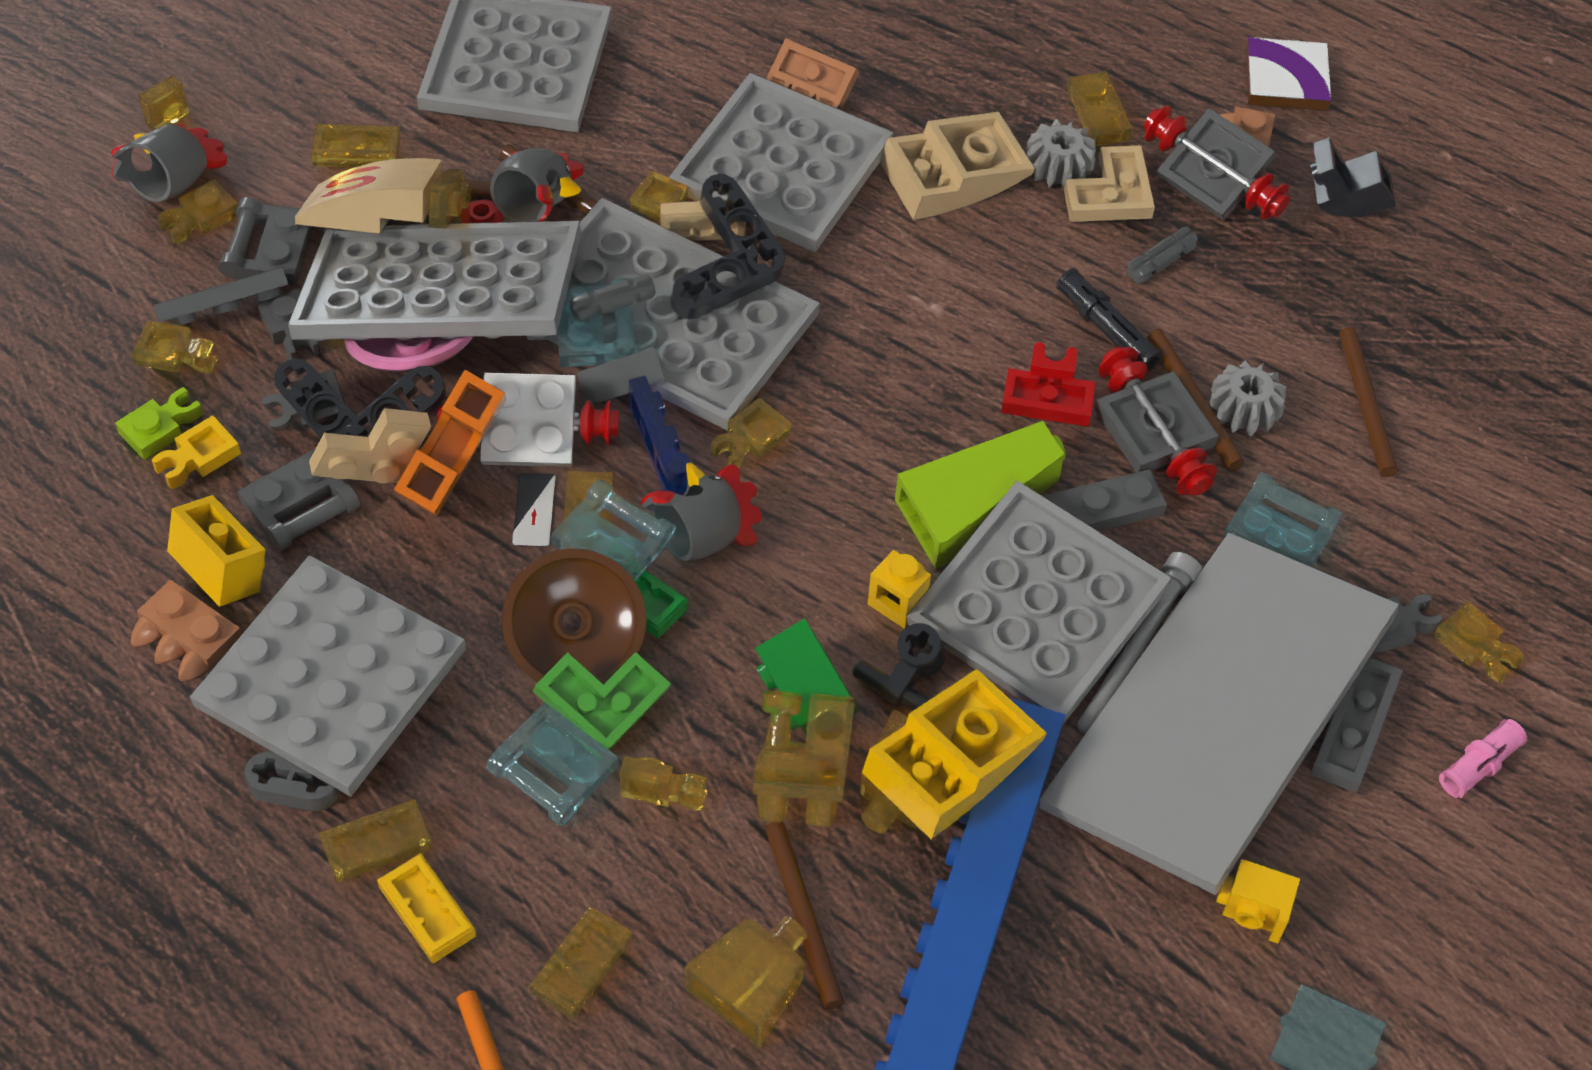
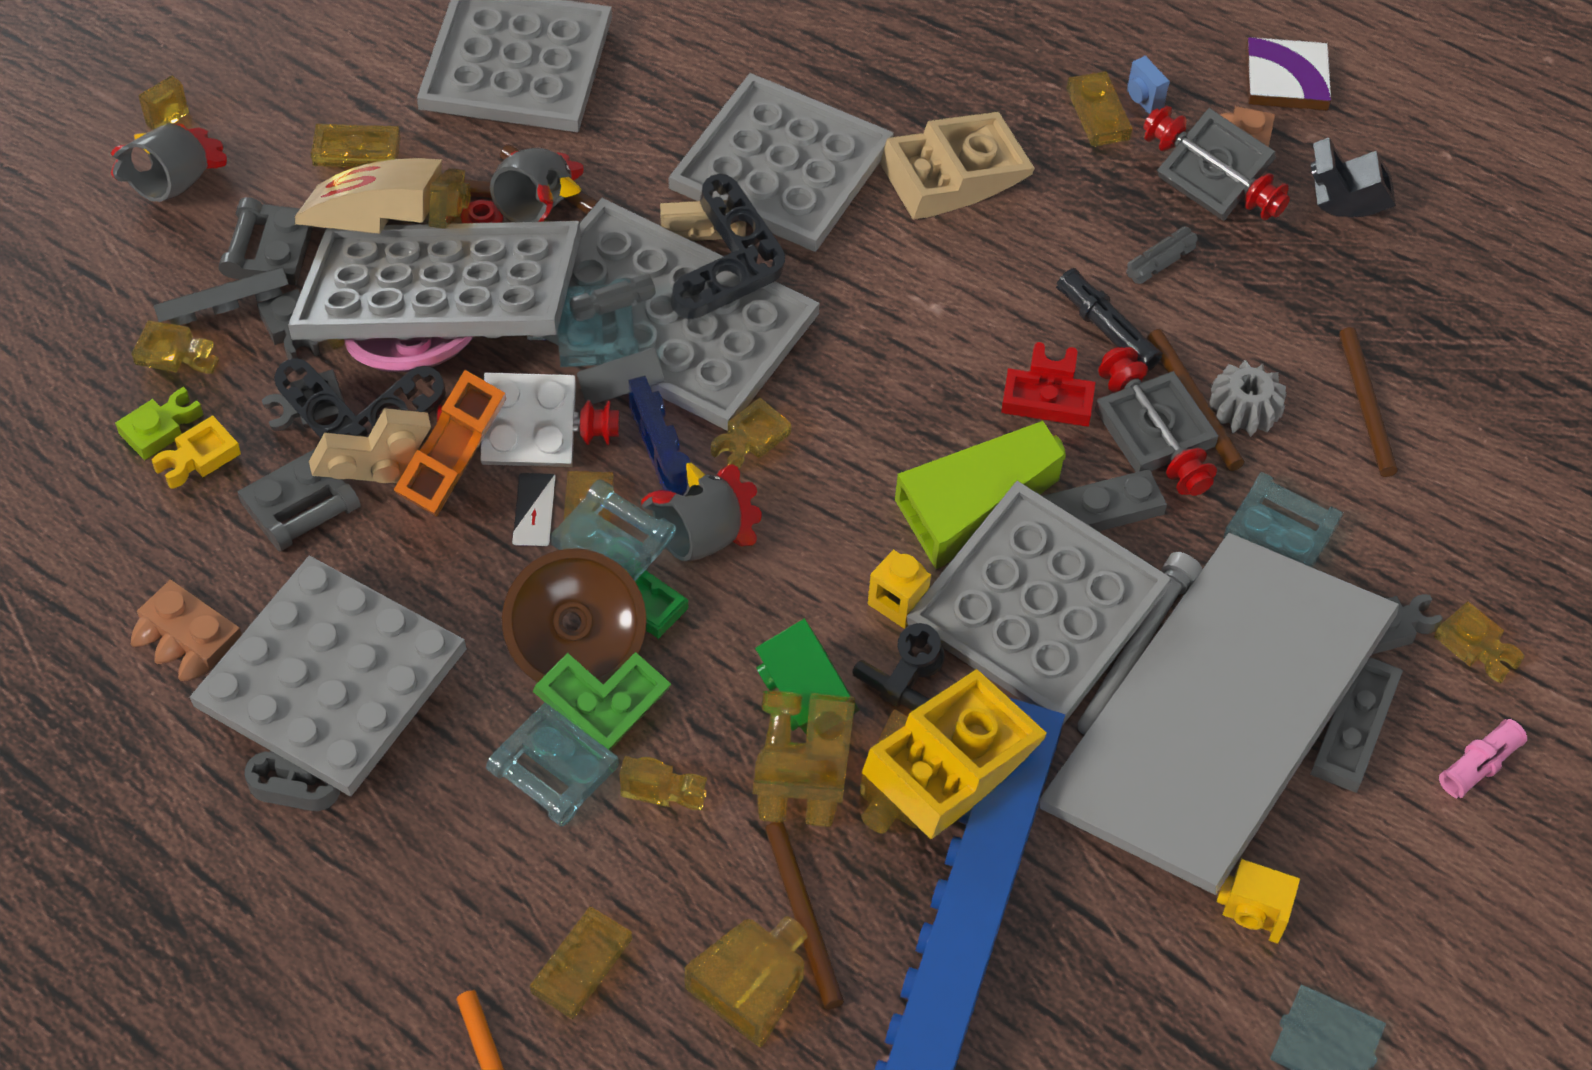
(201, 208): clear yellow plate -> none
(216, 550): yellow brick -> none
(375, 840): clear yellow plate -> none
(426, 908): yellow plate -> none
(656, 190): clear yellow plate -> none
(813, 74): nougat plate -> none
(1061, 153): light grey gear -> none
(1118, 195): tan plate -> none
(1147, 85): none -> medium blue plate

